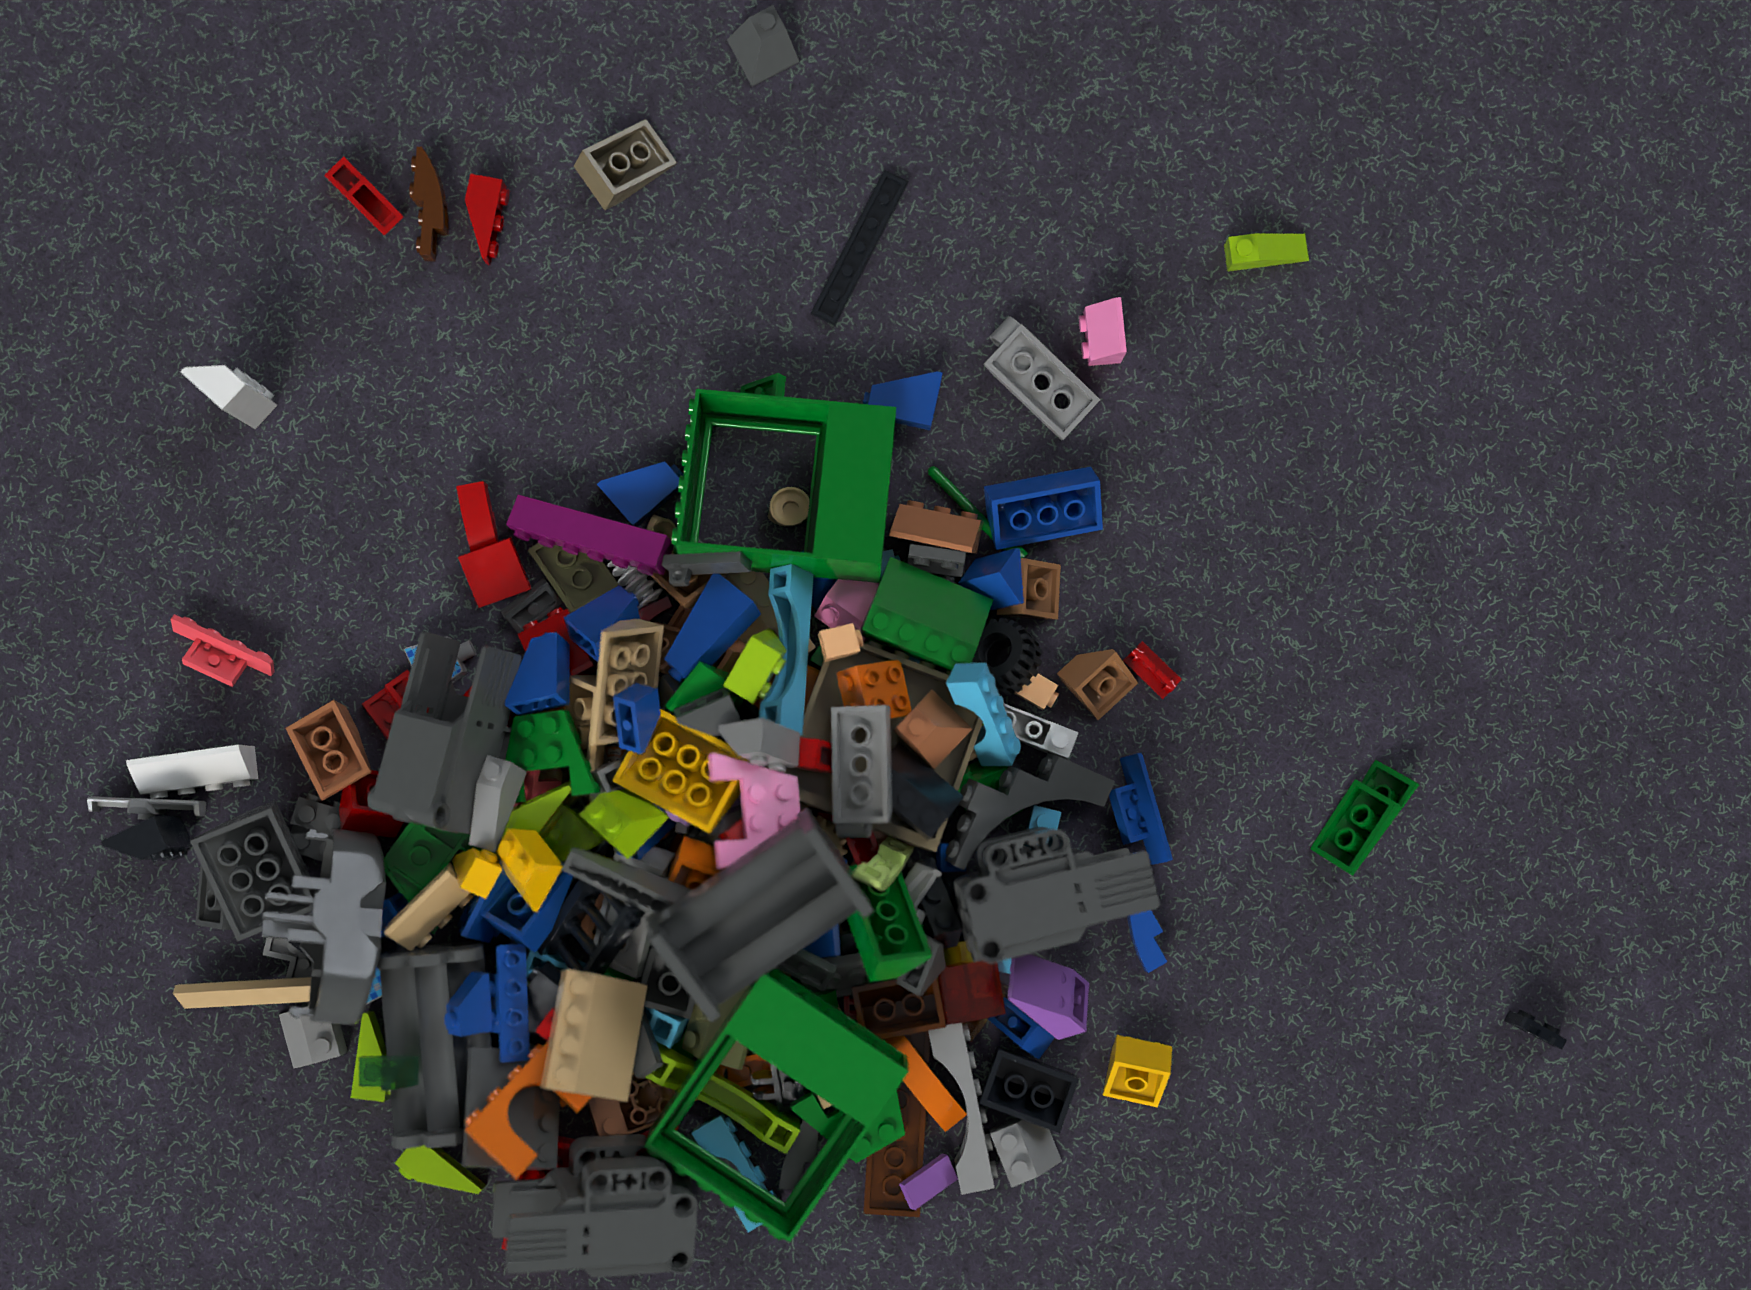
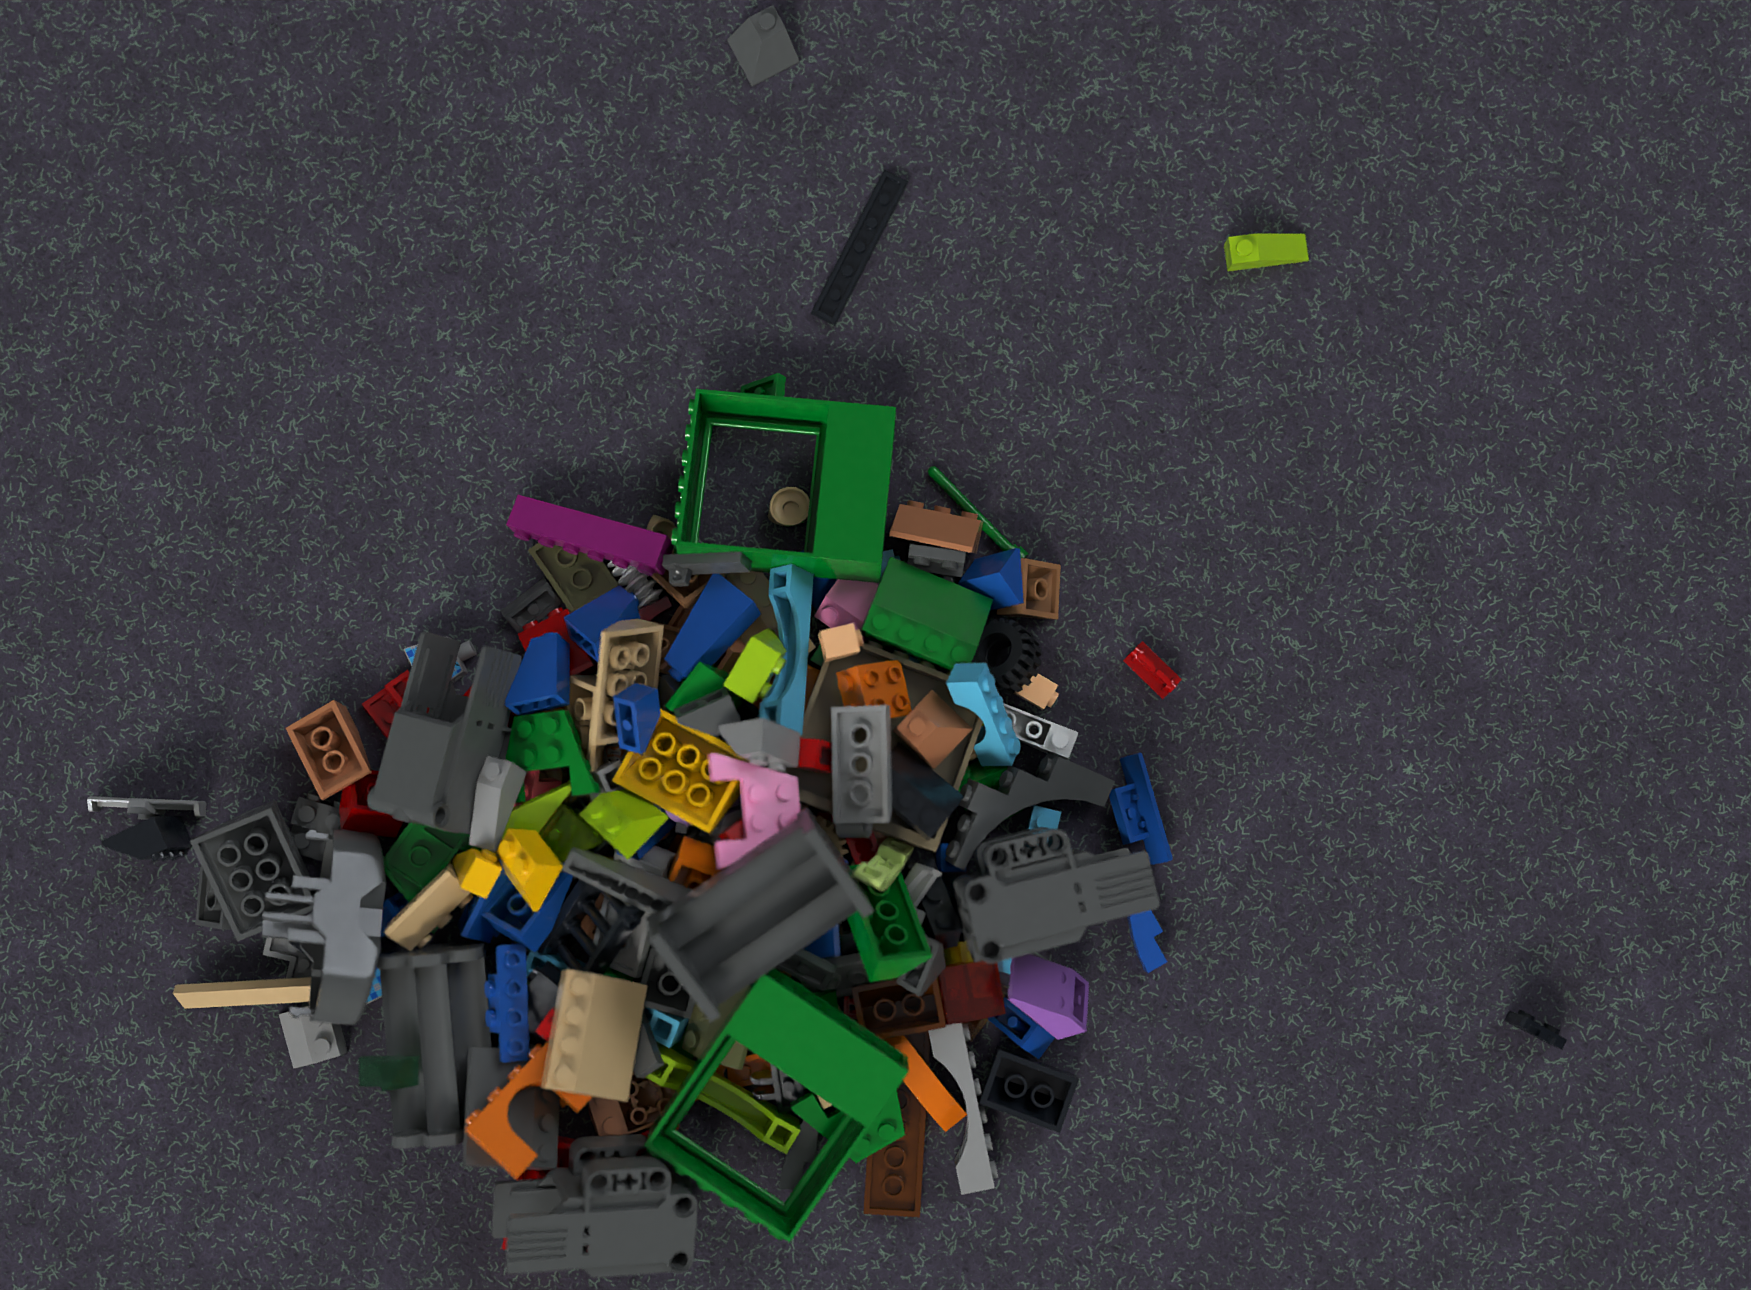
(194, 769): white slope -> none
(217, 655): coral bracket -> none
(233, 392): white slope -> none
(363, 195): red slope -> none
(369, 1044): lime slope -> none
(428, 193): reddish brown slope -> none
(437, 1168): lime slope -> none
(470, 1007): blue slope -> none
(477, 514): red slope -> none
(484, 204): red slope -> none
(494, 572): red tile -> none
(623, 163): dark tan slope -> none
(642, 490): blue slope -> none
(720, 1140): medium azure arch -> none
(912, 396): blue slope -> none
(928, 1181): medium lavender tile -> none
(1021, 360): light grey hinge -> none
(1024, 1150): light grey slope -> none
(1044, 507): blue slope -> none
(1098, 680): medium nougat slope -> none
(1103, 332): bright pink slope -> none
(1138, 1070): yellow slope -> none
(1363, 817): green slope -> none

